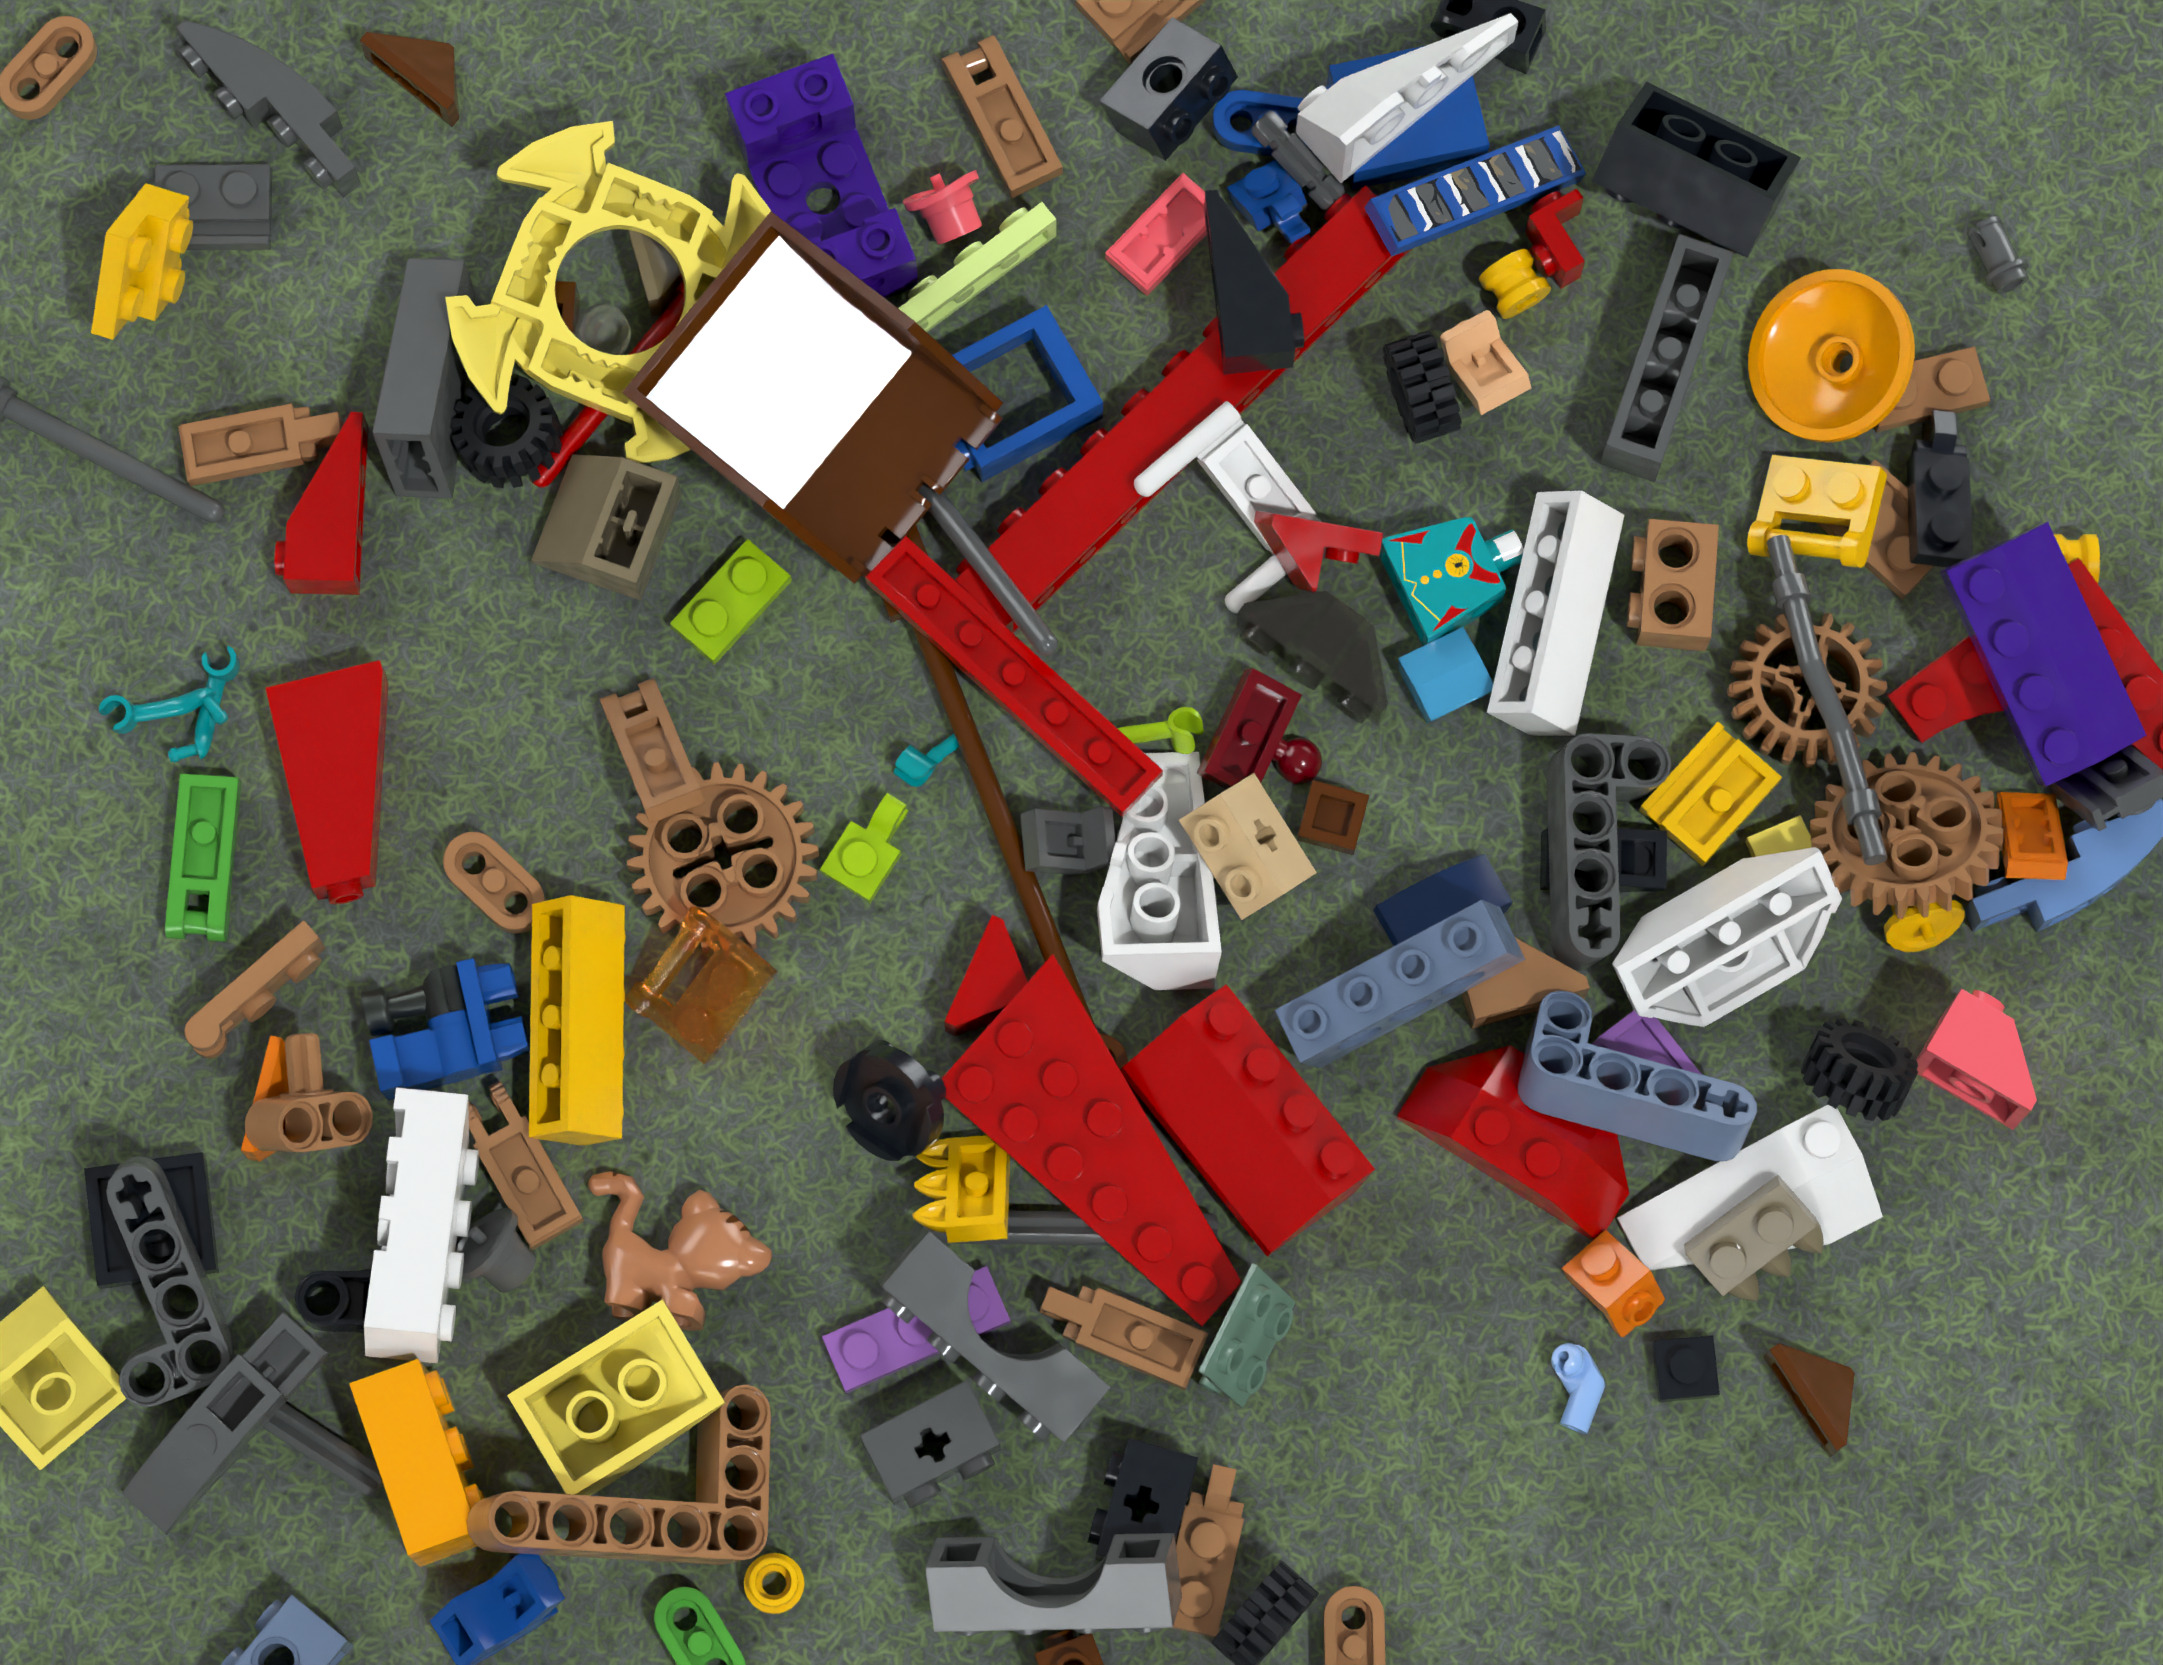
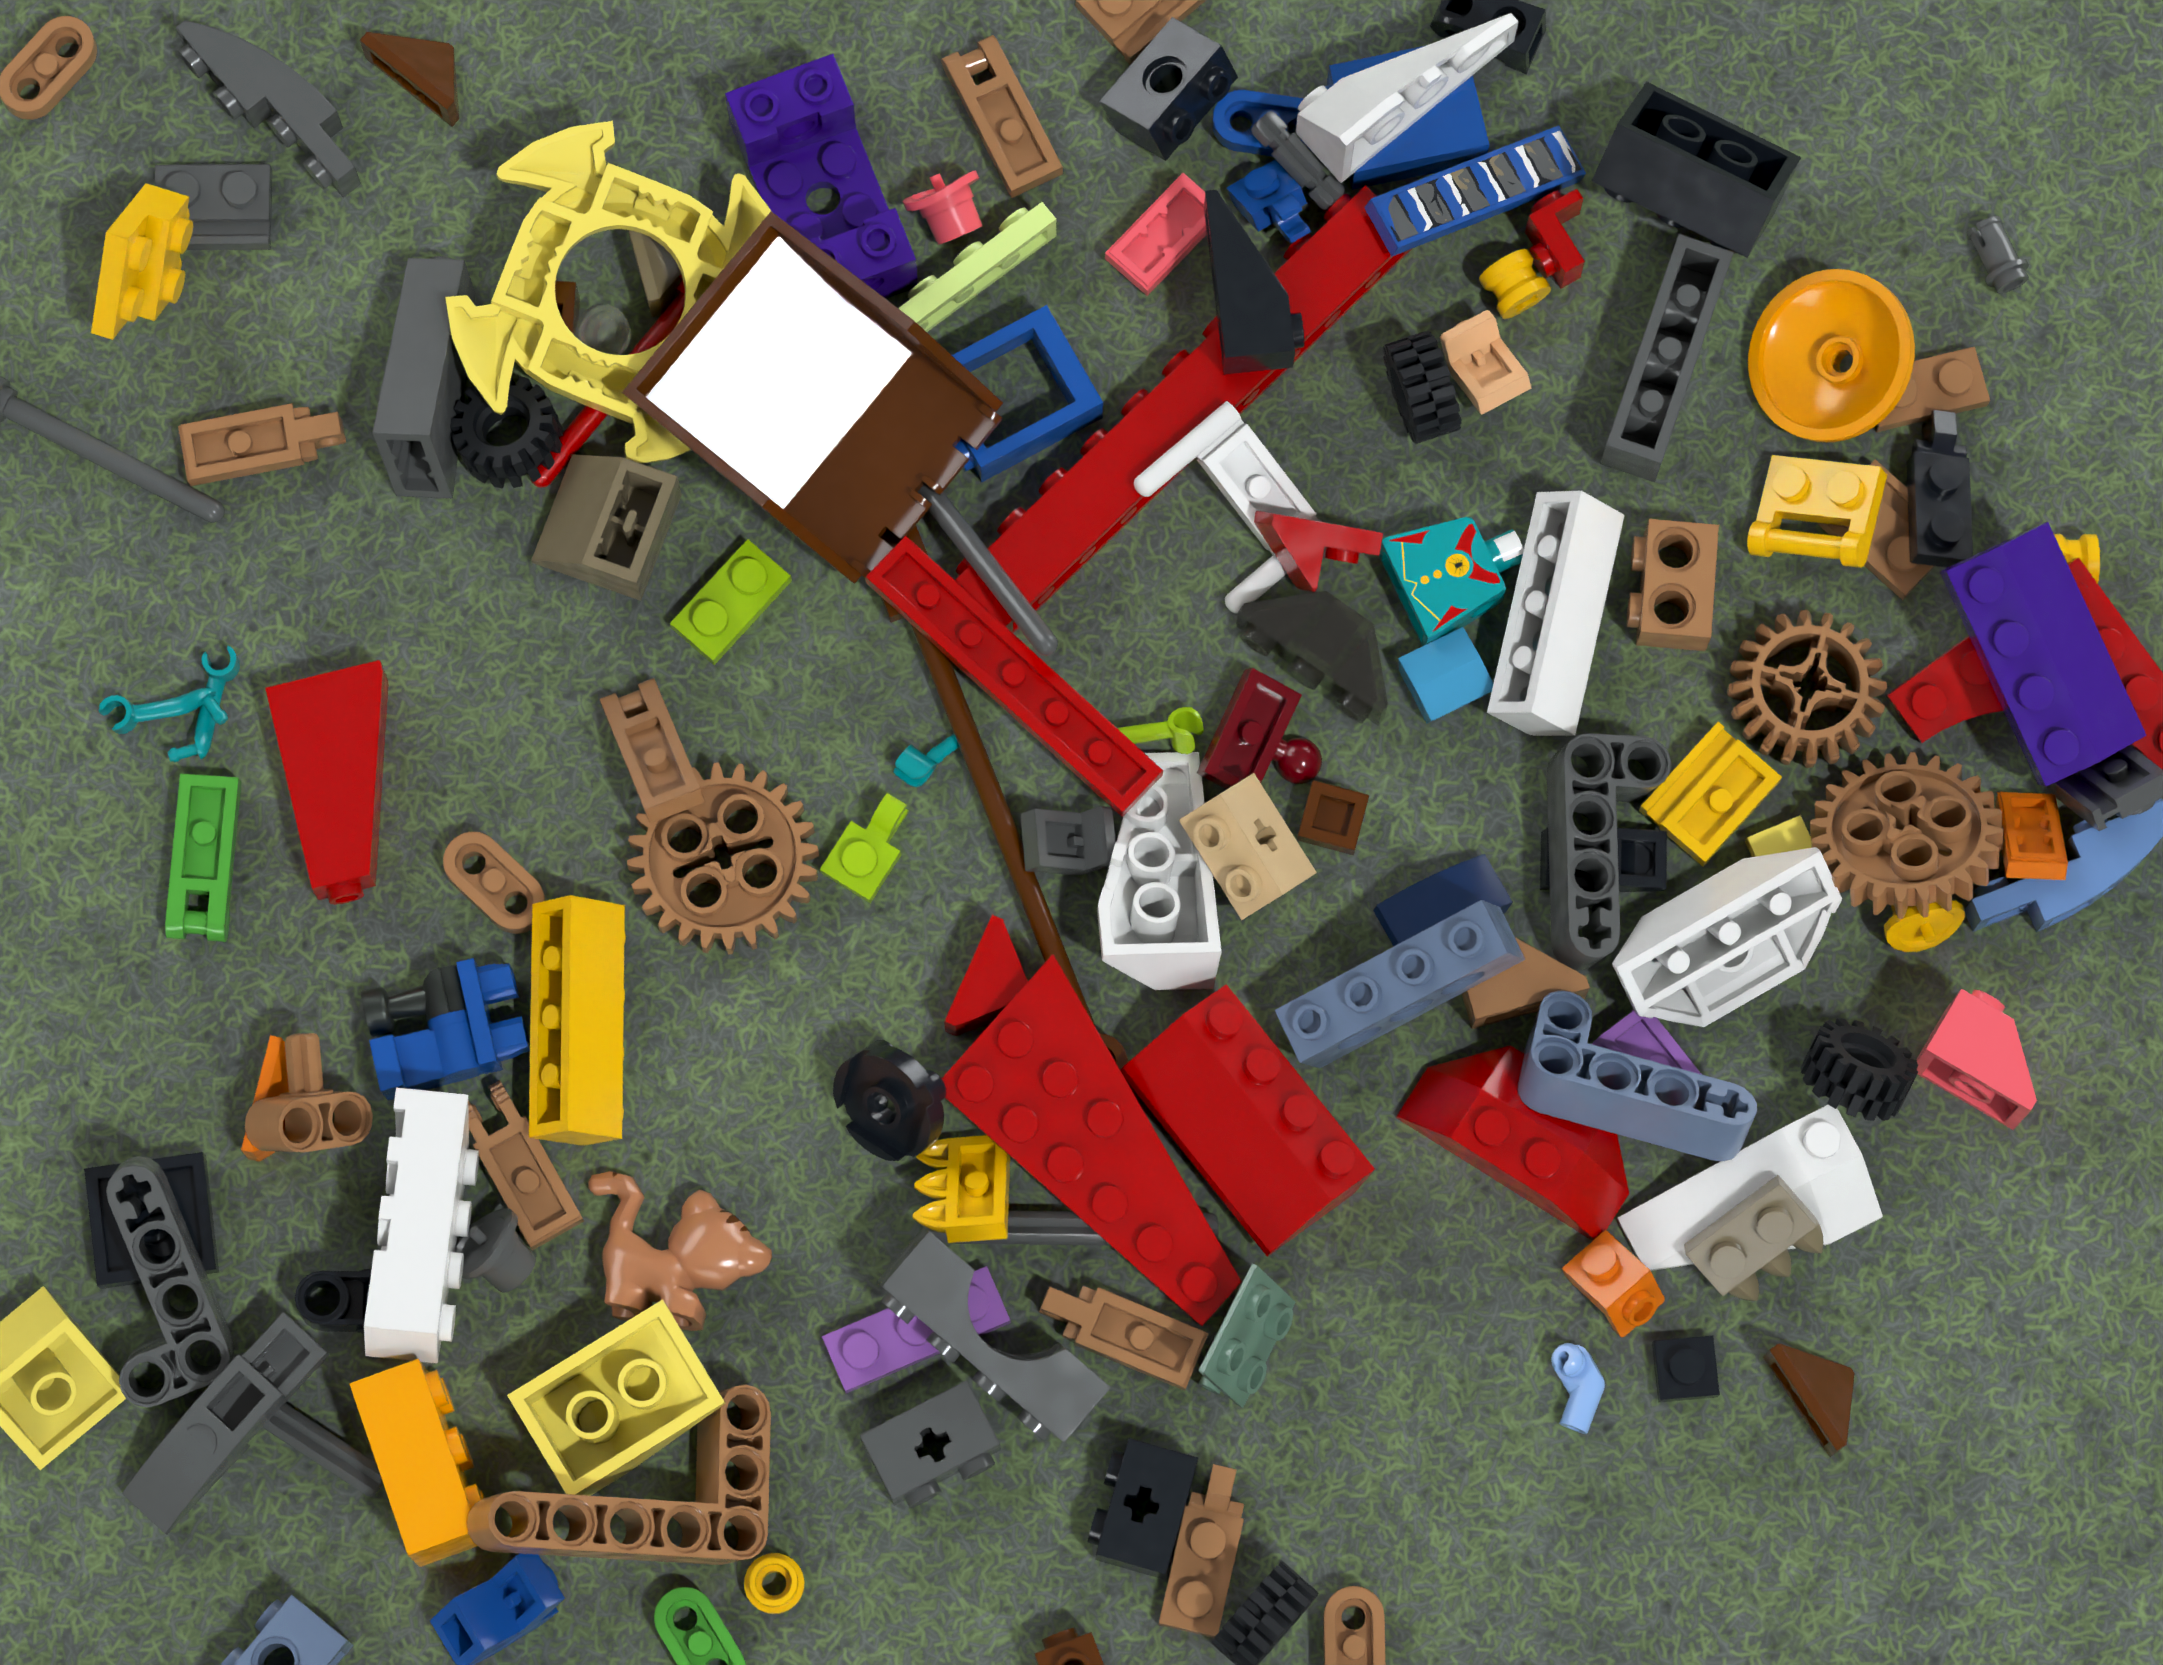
(253, 990): medium nougat plate -> none
(327, 524): red slope -> none
(717, 995): clear orange plate -> none
(983, 1589): arch -> none
(1860, 801): dark grey bar -> none

